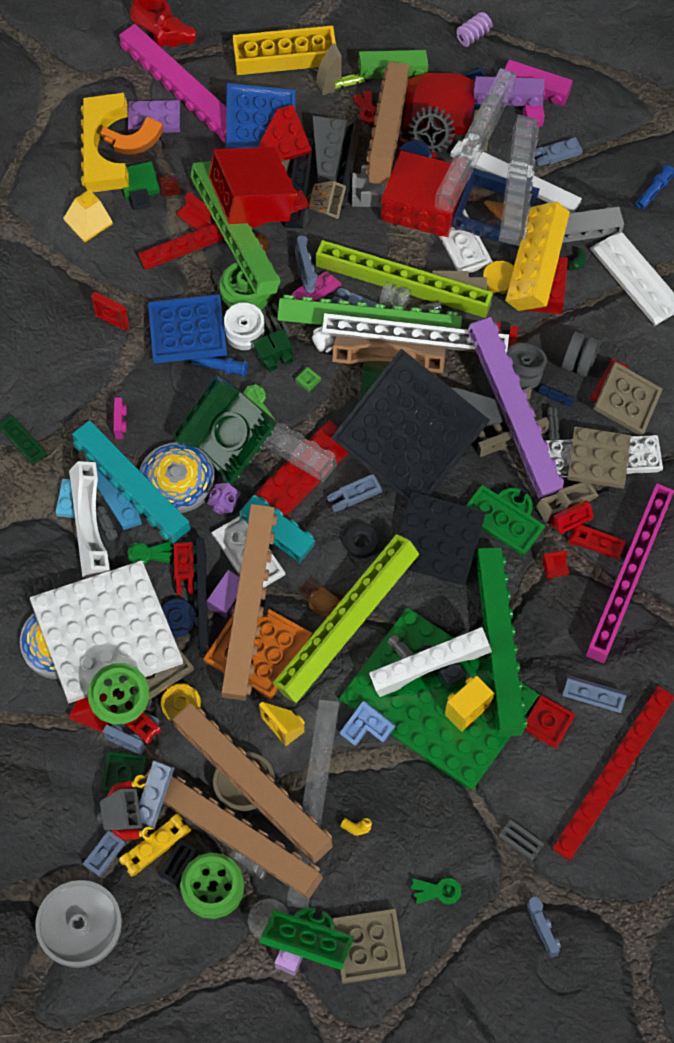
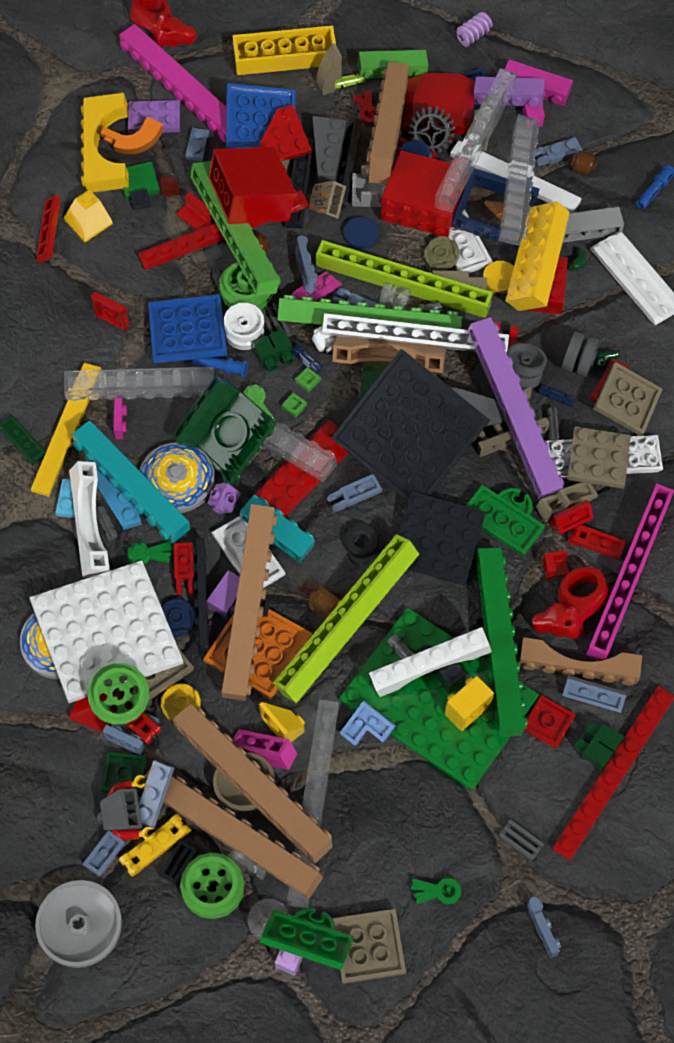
(48, 229): none -> red plate
(60, 443): none -> yellow tile
(136, 383): none -> clear brick
(197, 144): none -> sand blue plate
(275, 750): none -> dark pink slope
(294, 405): none -> bright green tile
(307, 359): none -> dark blue axle
(357, 828): yellow arm -> none
(361, 233): none -> dark blue tile
(441, 253): none -> olive tile
(568, 615): none -> red animal
(583, 163): none -> reddish brown head
(601, 747): none -> dark green hips
(604, 356): none -> dark green arm
(621, 668): none -> medium nougat arch

